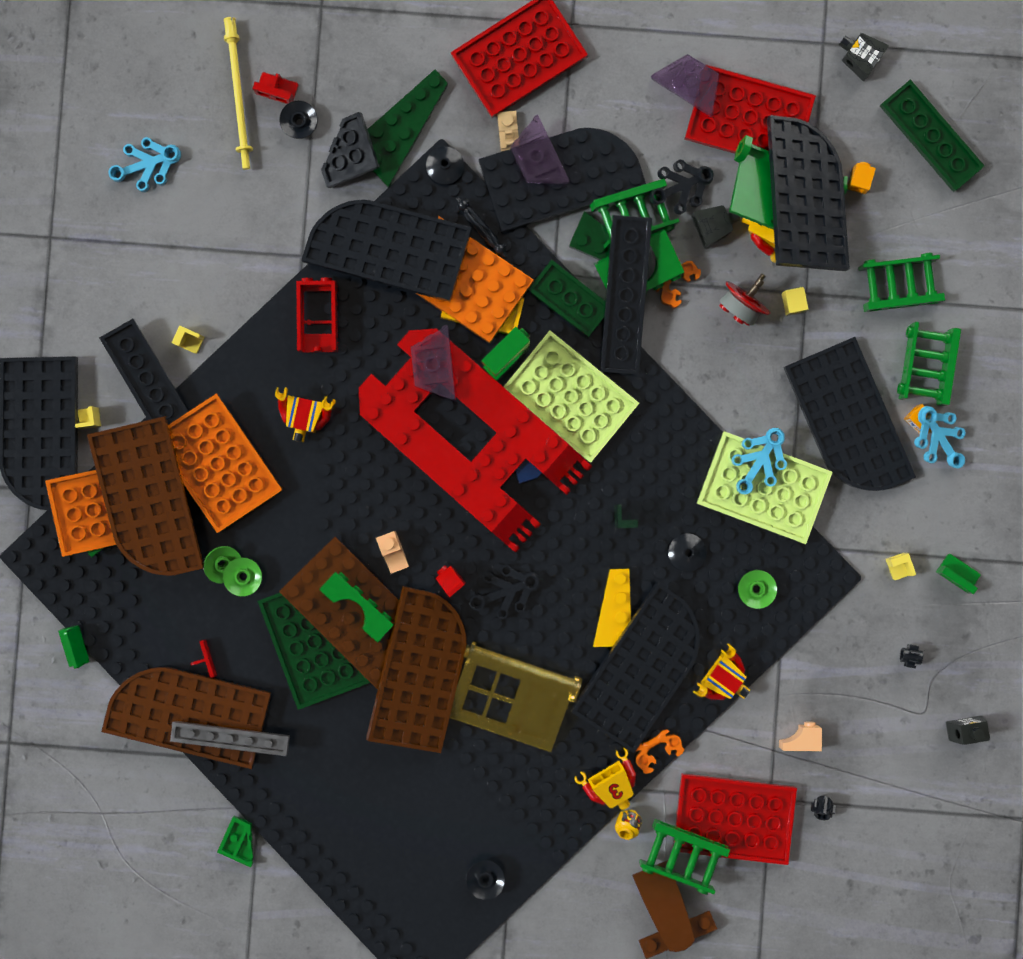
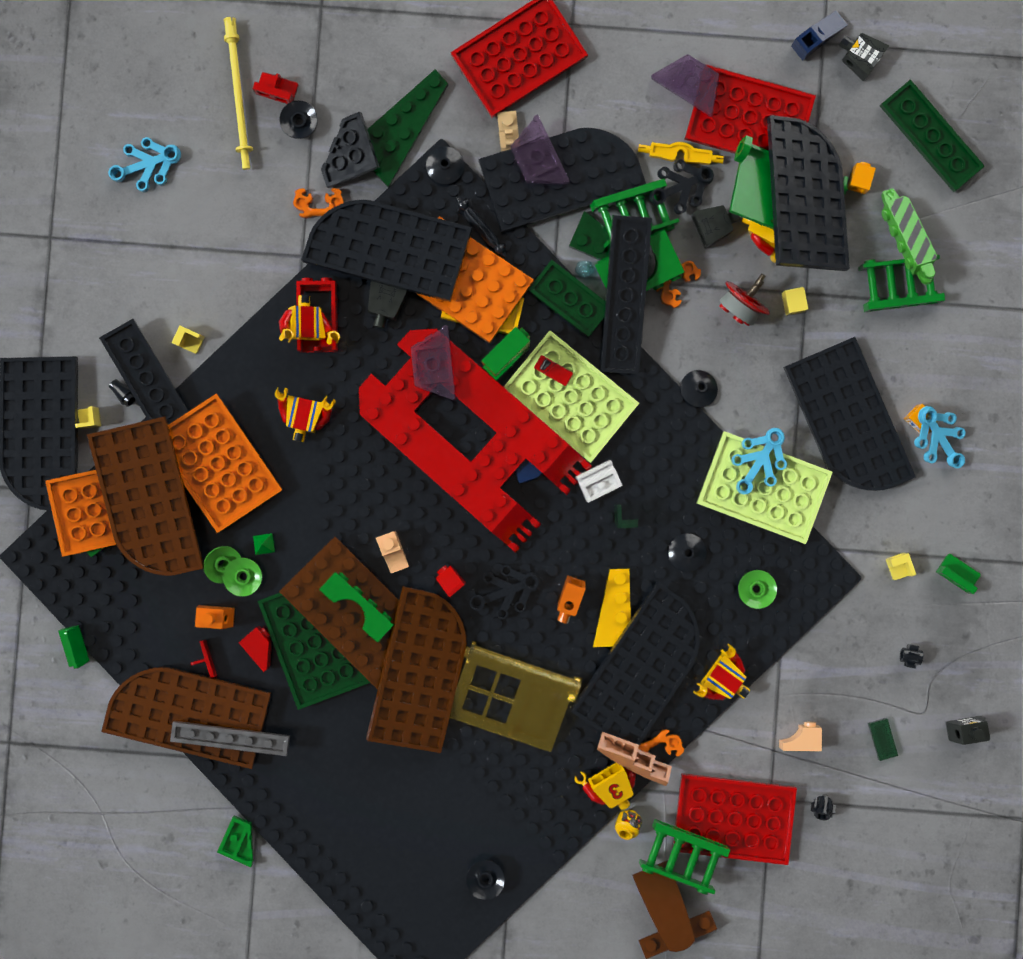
(122, 392): none -> black cone
(214, 617): none -> orange torso
(258, 646): none -> red slope
(264, 544): none -> green slope
(301, 202): none -> orange helmet
(306, 323): none -> torso
(385, 303): none -> pearl dark grey torso
(553, 370): none -> red sticker
(573, 592): none -> orange torso
(584, 268): none -> clear light blue plate
(599, 481): none -> white plate
(633, 759): none -> nougat slope
(691, 154): none -> yellow piece
(691, 391): none -> black dish
(818, 35): none -> dark blue slope
(882, 739): none -> clear green tile
(909, 235): none -> bright green hinge
(945, 375): green fence -> none

